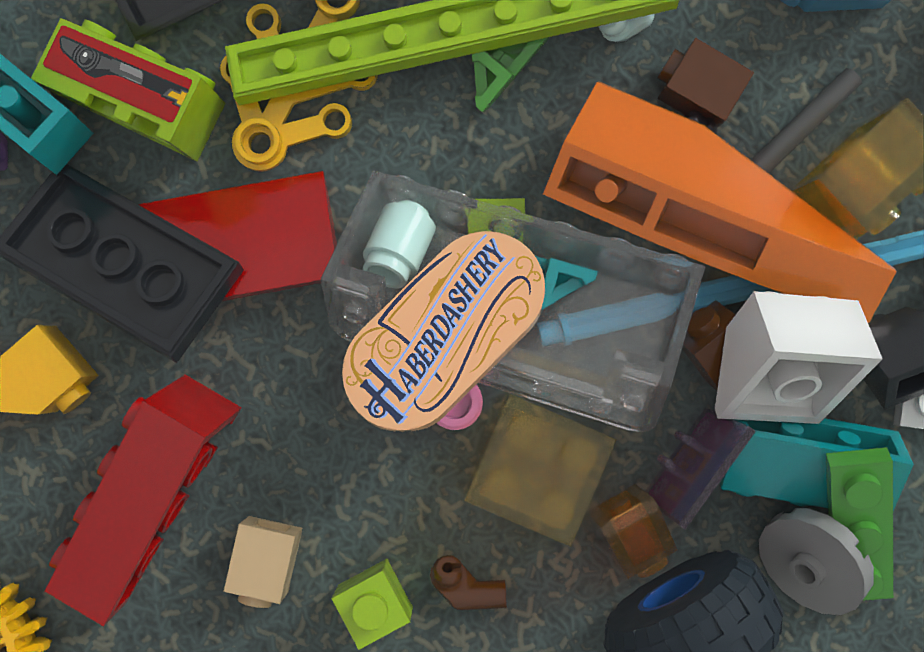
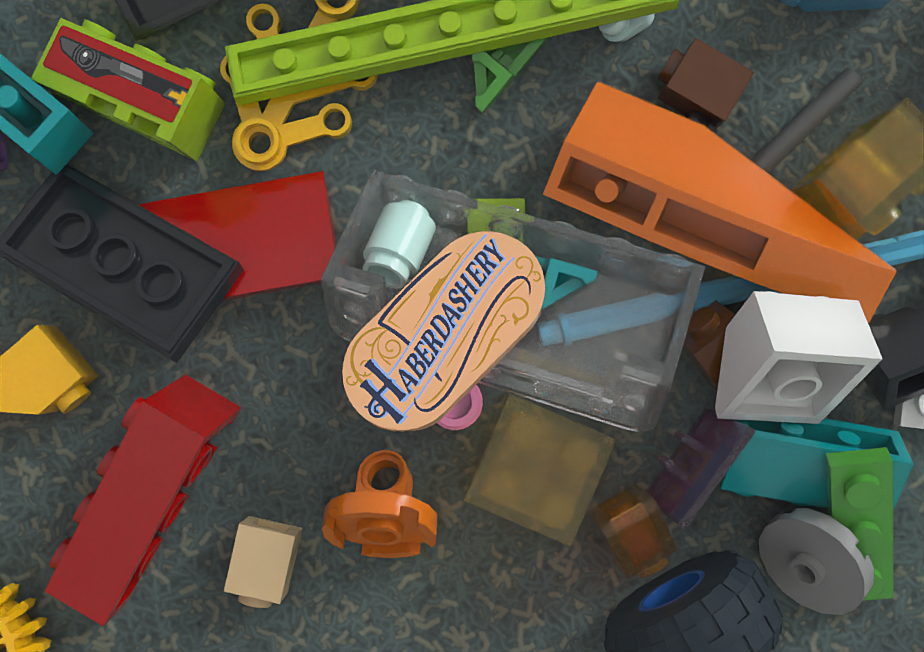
(372, 604): lime brick -> none
(383, 521): none -> orange tile
(462, 589): reddish brown arm -> none

